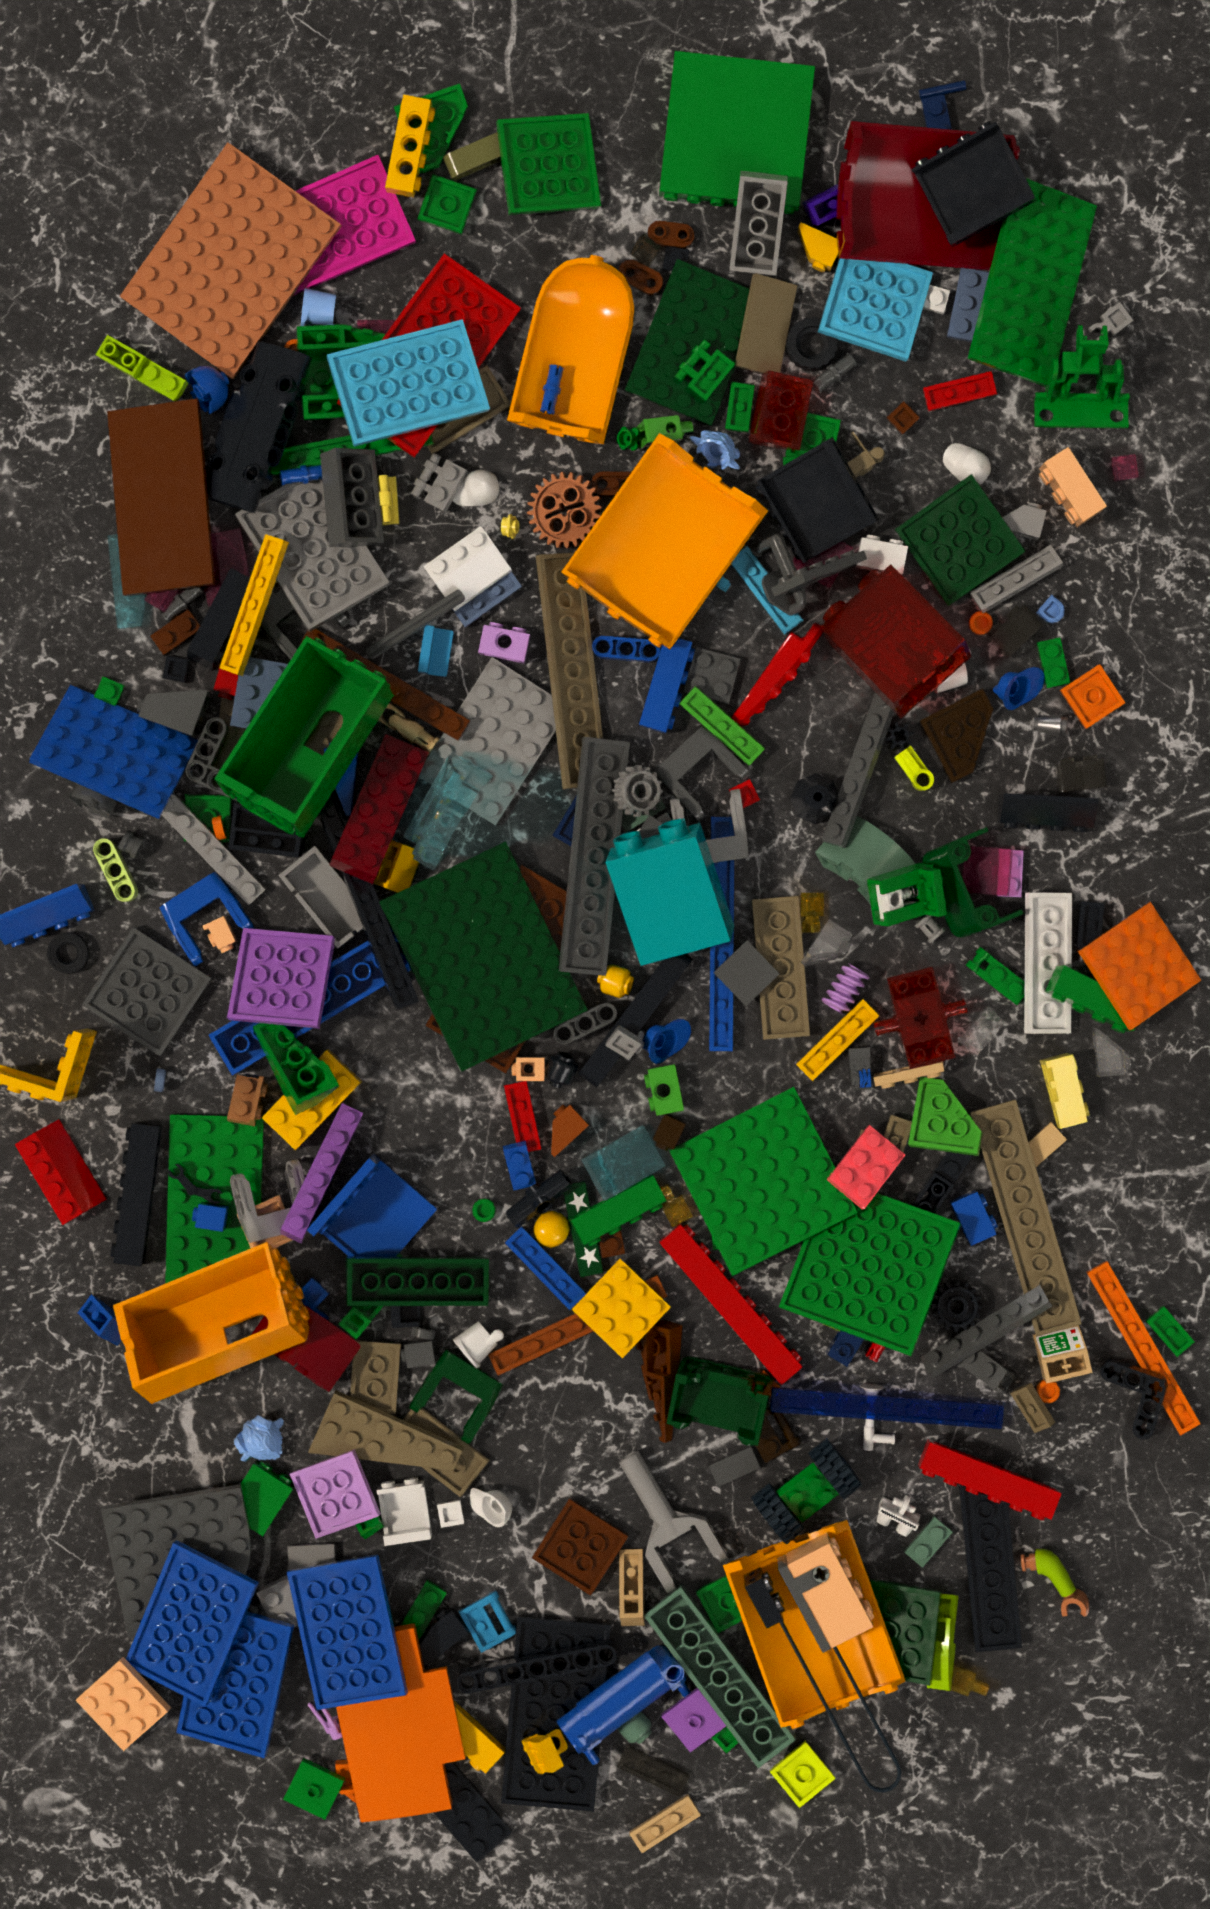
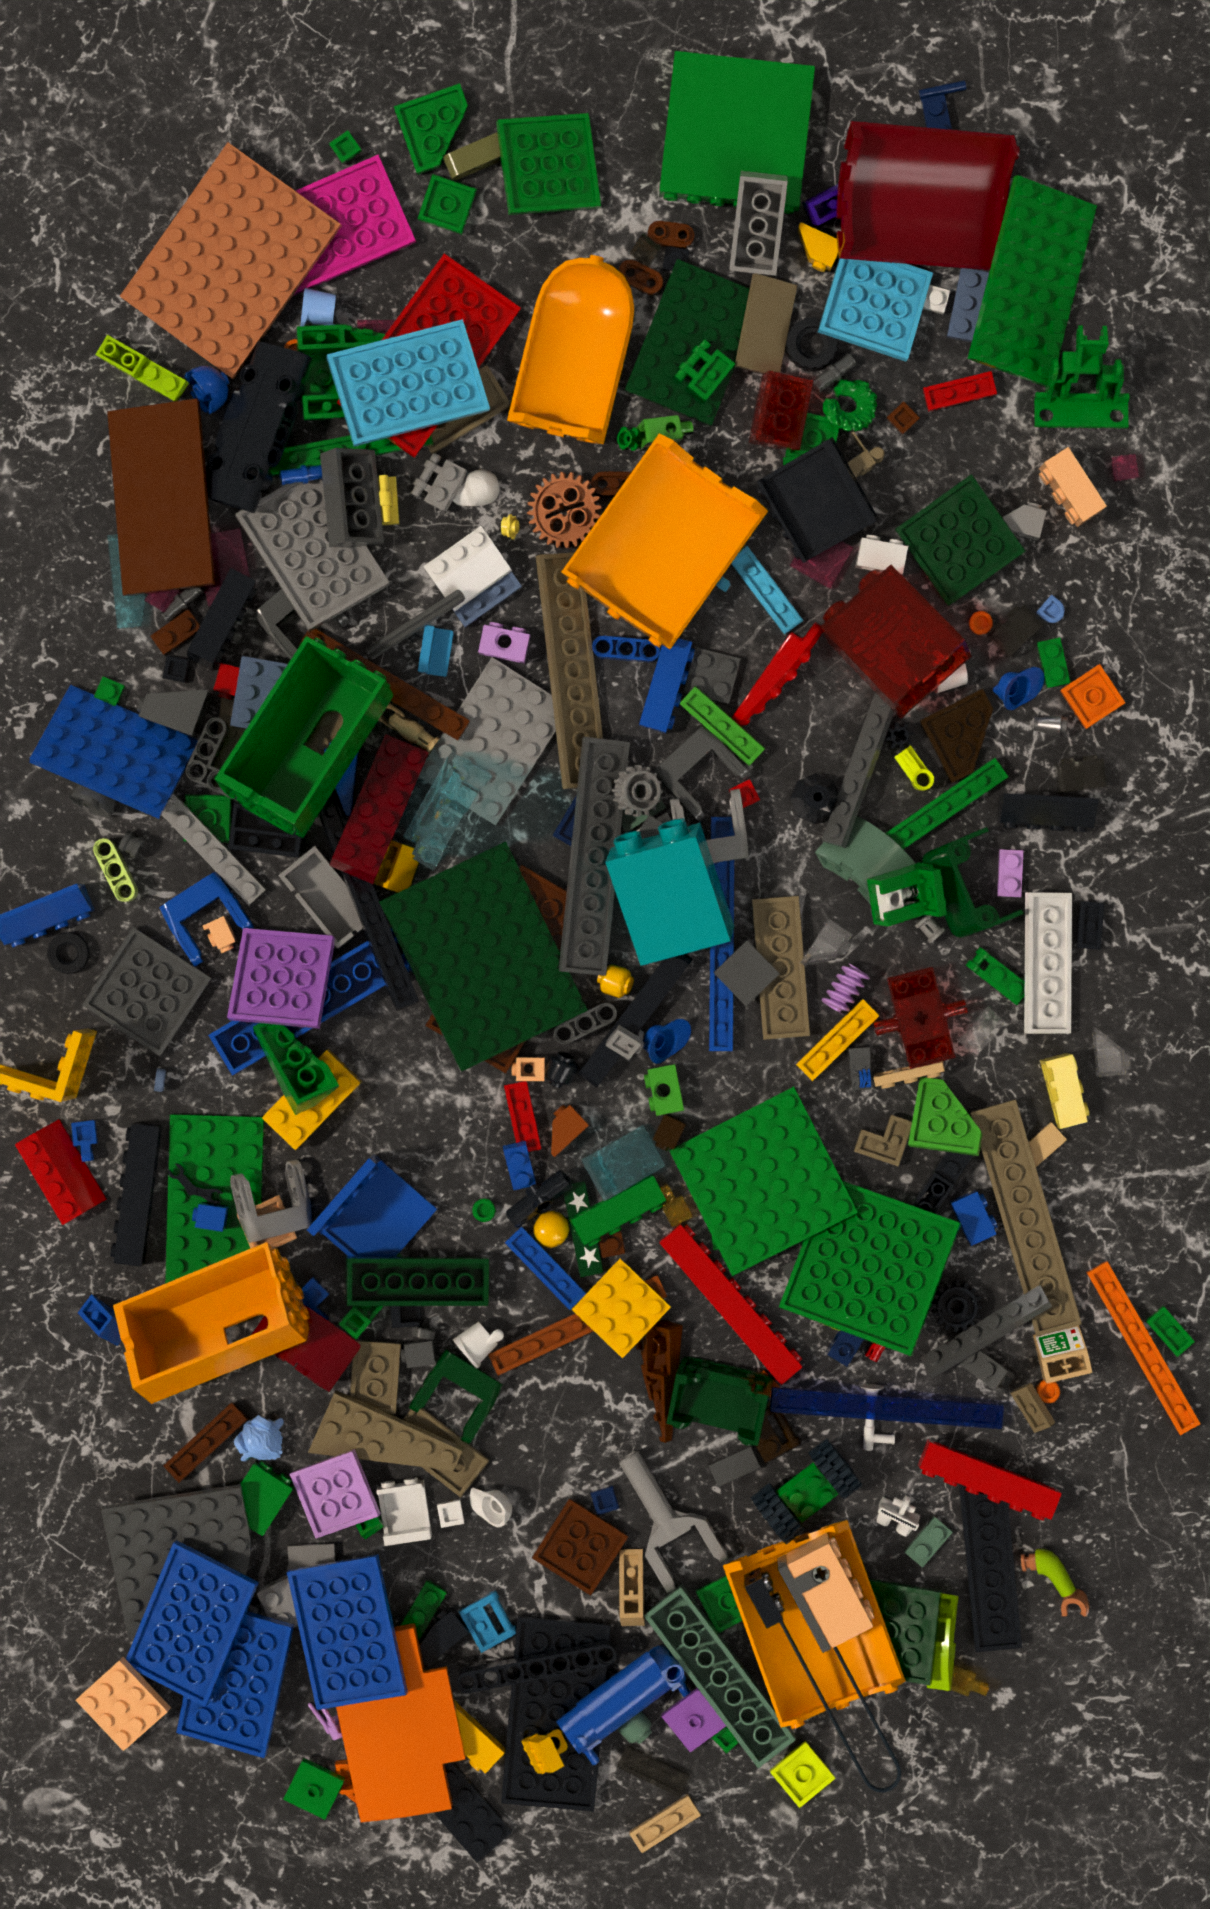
(84, 1135): none -> blue plate
(205, 1442): none -> reddish brown plate
(219, 827): orange tile -> none
(246, 1100): medium nougat bracket -> none
(254, 605): yellow plate -> none
(321, 1173): medium lavender brick -> none
(345, 147): none -> green plate
(410, 109): yellow brick -> none
(551, 389): blue pin -> none
(604, 1500): none -> dark blue tile
(717, 449): light blue hair -> none
(739, 407): green plate -> none
(786, 586): dark grey plate -> none
(812, 907): clear yellow plate -> none
(865, 406): none -> green piece
(866, 1167): coral plate -> none
(948, 804): none -> green plate
(966, 461): white piece -> none
(974, 183): black panel -> none
(988, 871): clear pink tile -> none
(1016, 579): light grey plate -> none
(1084, 996): green brick -> none
(1115, 320): light grey plate -> none
(1139, 966): orange plate -> none
(1145, 1387): black beam -> none

